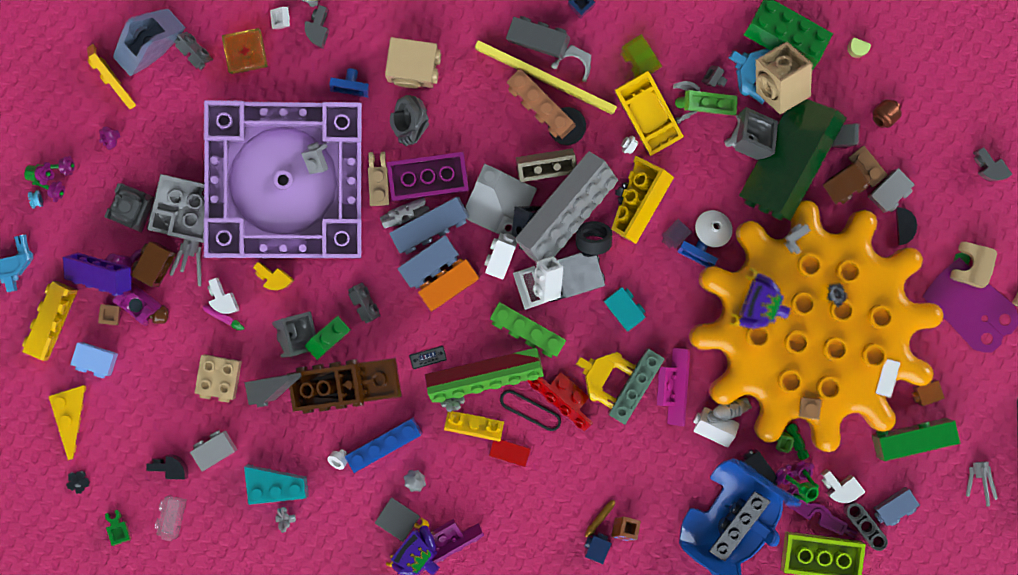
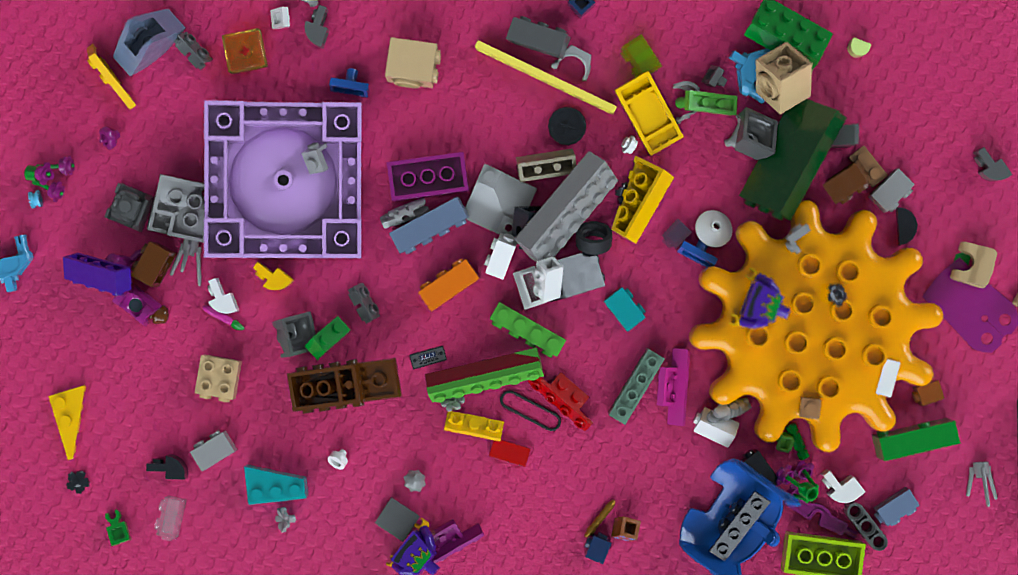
(49, 321): yellow wedge -> none
(93, 359): light blue brick -> none
(109, 314): medium nougat plate -> none
(268, 389): dark grey slope -> none
(378, 181): tan hinge -> none
(383, 445): blue brick -> none
(409, 119): dark grey helmet -> none
(428, 262): sand blue brick -> none
(541, 104): nougat brick -> none
(598, 372): yellow connector -> none
(887, 113): copper head -> none

